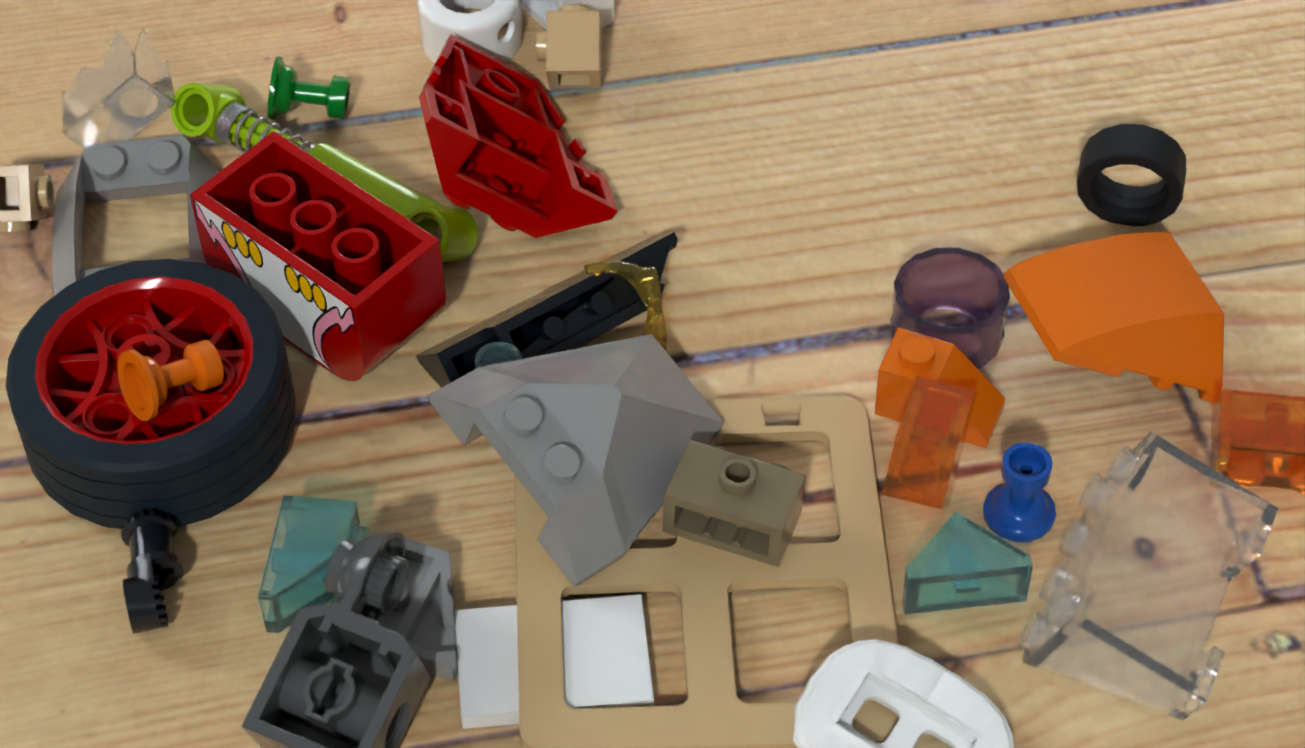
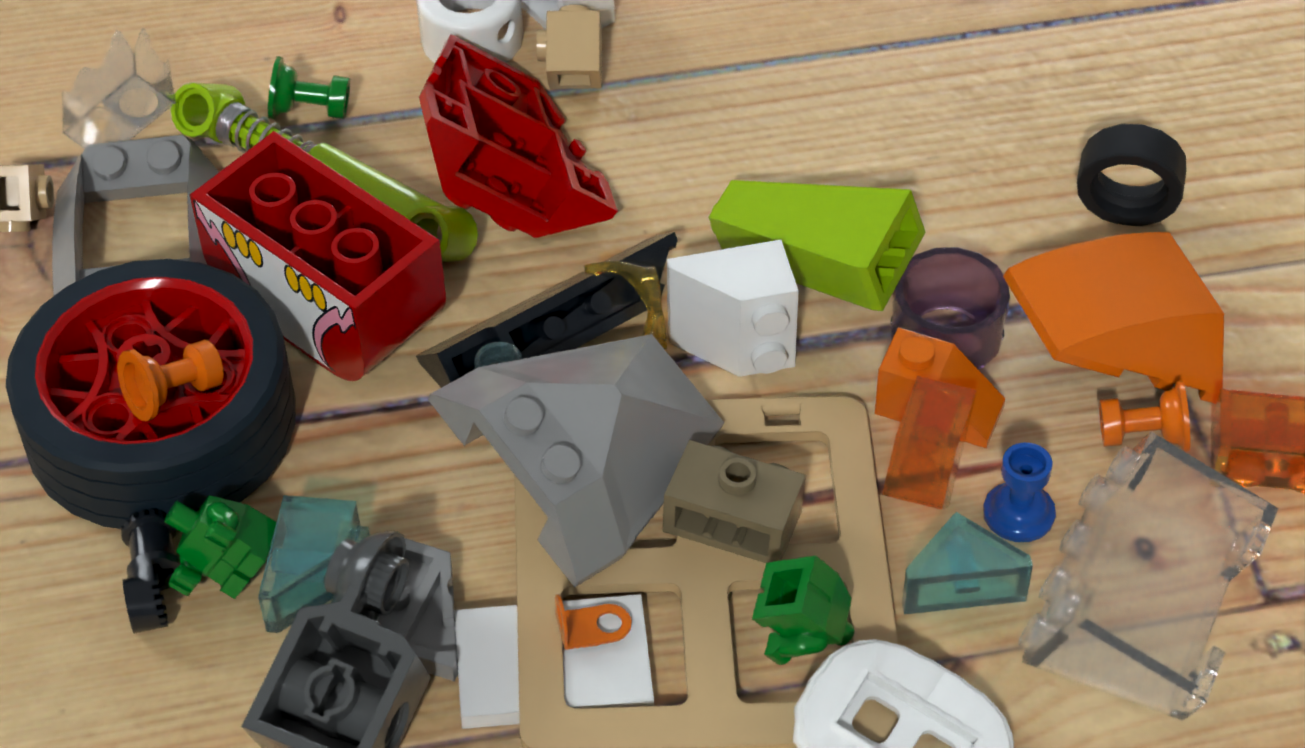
(220, 542): none -> green piece
(580, 627): none -> orange piece
(735, 307): none -> white slope
(805, 606): none -> green piece
(834, 236): none -> lime slope
(1169, 417): none -> orange piece

